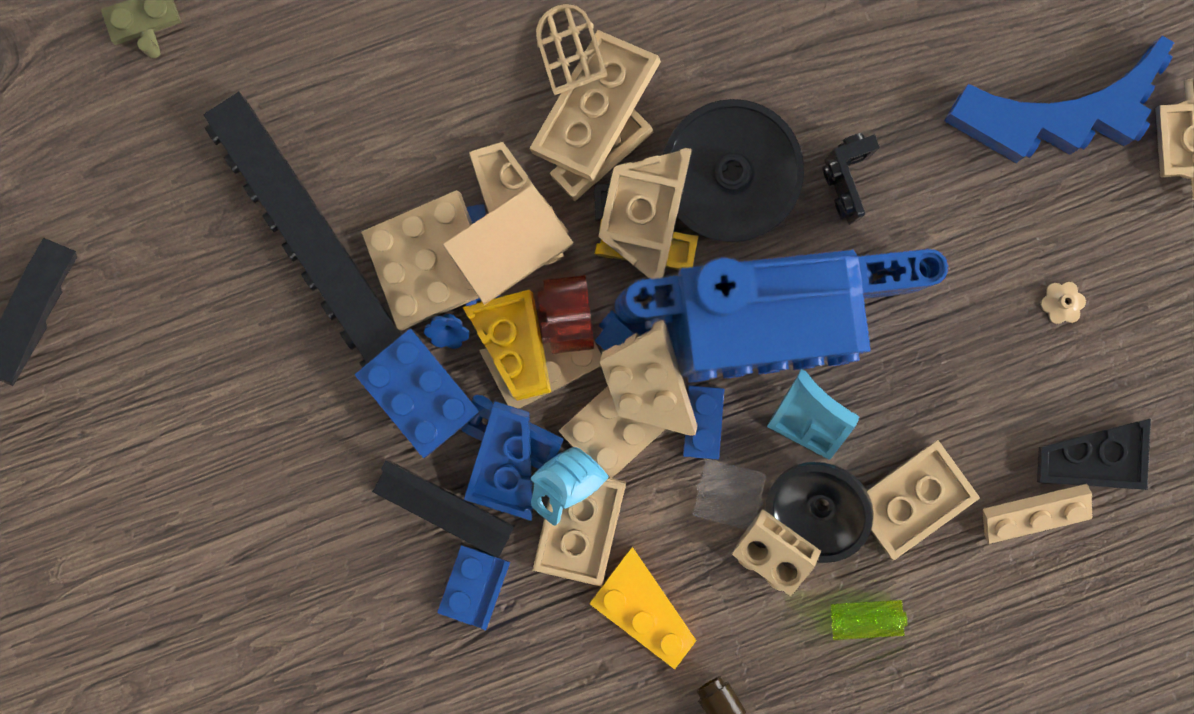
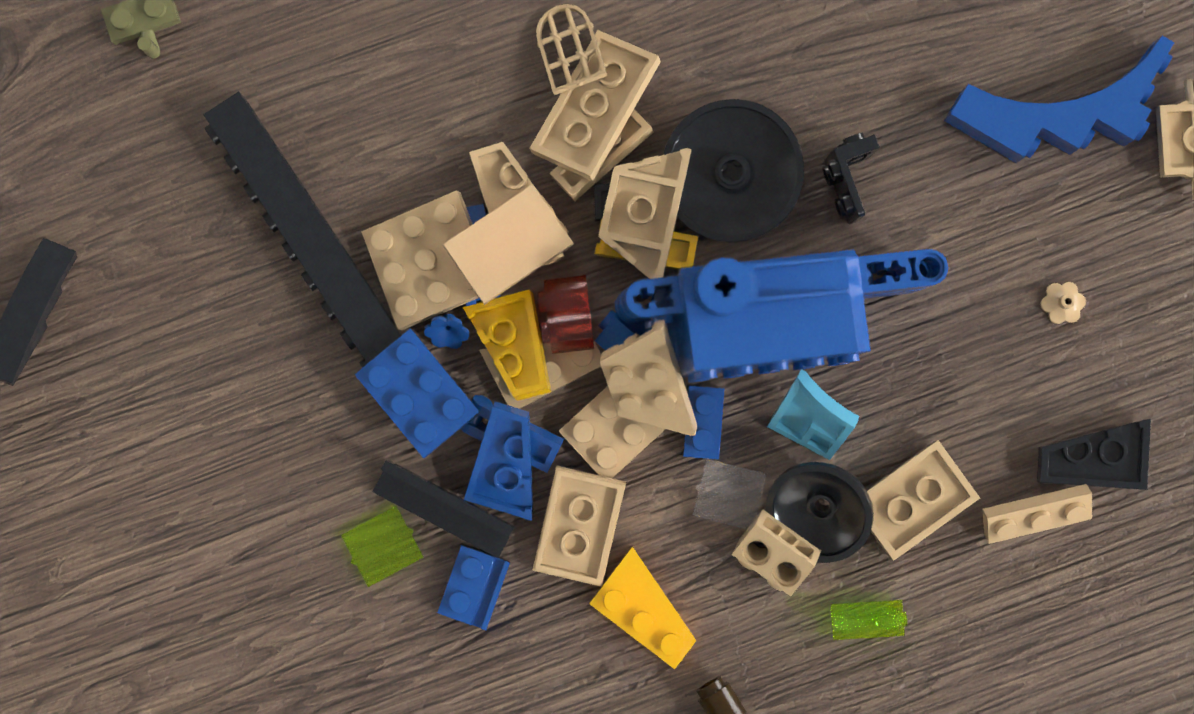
(382, 546): none -> clear neon green piece
(567, 481): medium azure piece -> none

